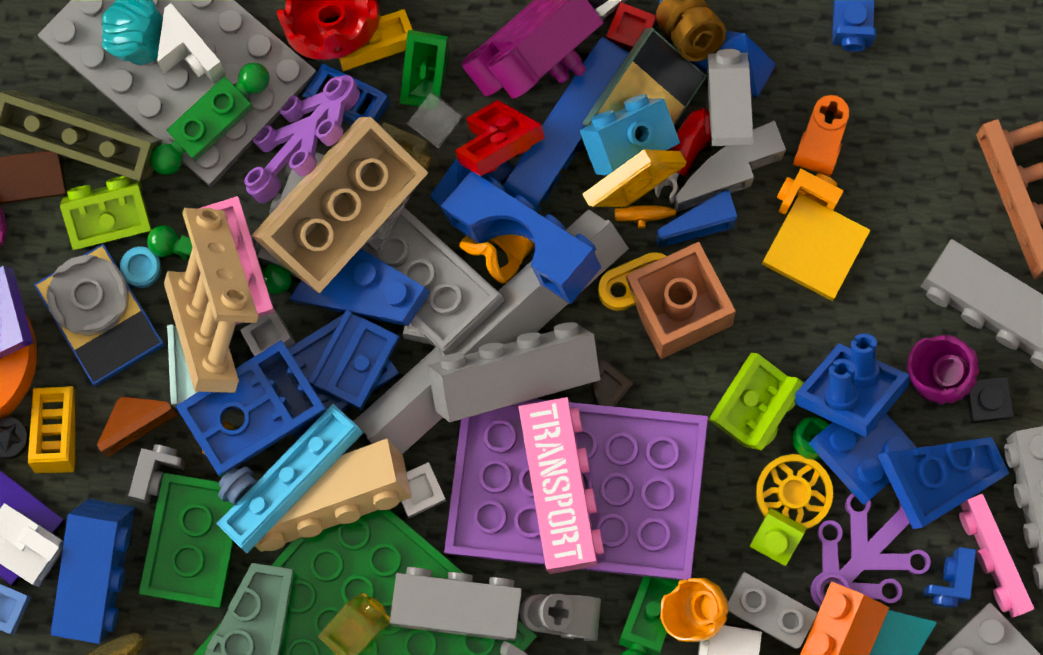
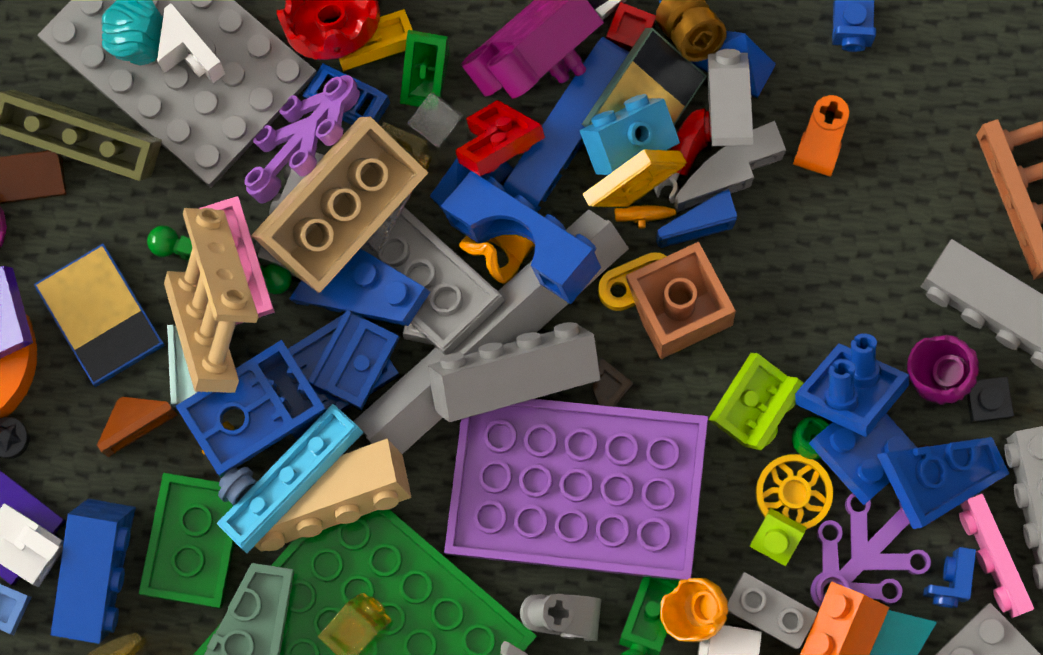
(52, 462): yellow slope -> none
(88, 295): light grey tile -> none
(105, 212): lime bracket -> none
(140, 267): medium azure tile -> none
(147, 475): light grey bracket -> none
(210, 118): green plate -> none
(266, 333): light grey plate -> none
(424, 490): white plate -> none
(456, 604): light grey brick -> none
(559, 485): bright pink brick -> none
(816, 247): yellow tile -> none
(818, 188): light orange bracket -> none

